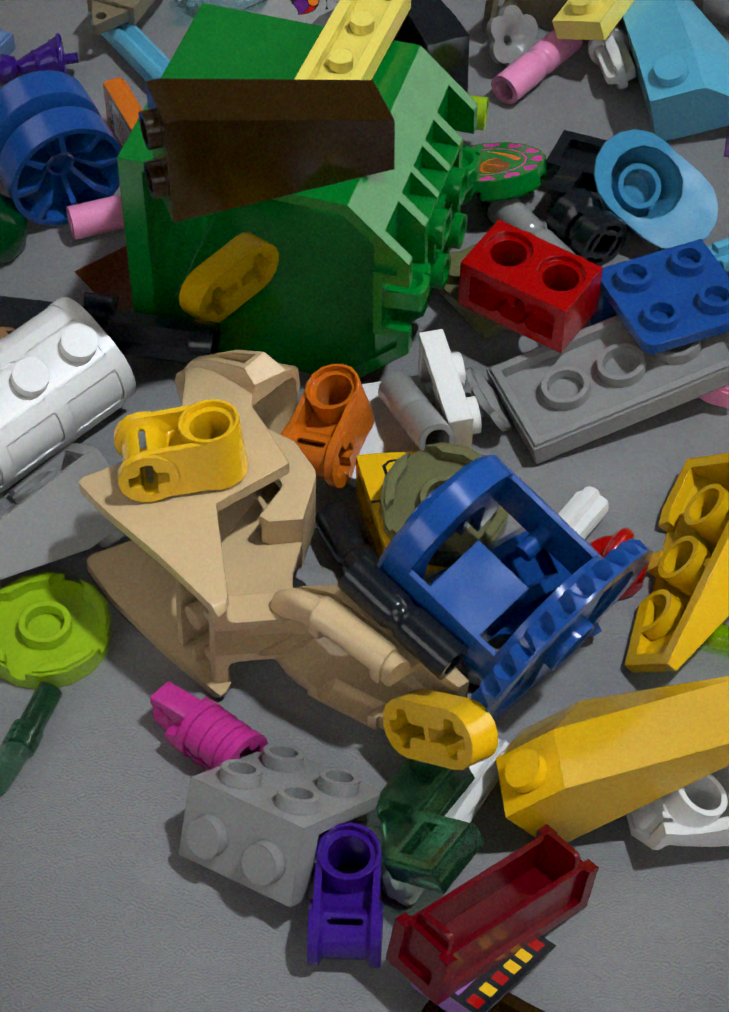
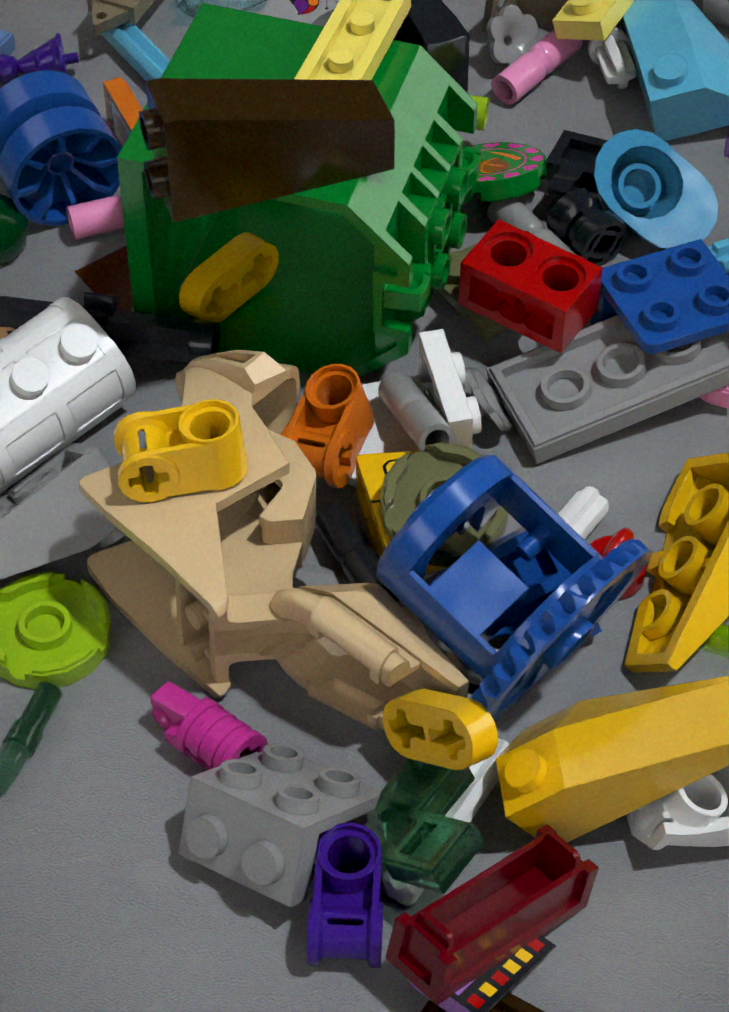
(409, 623): black piece -> none

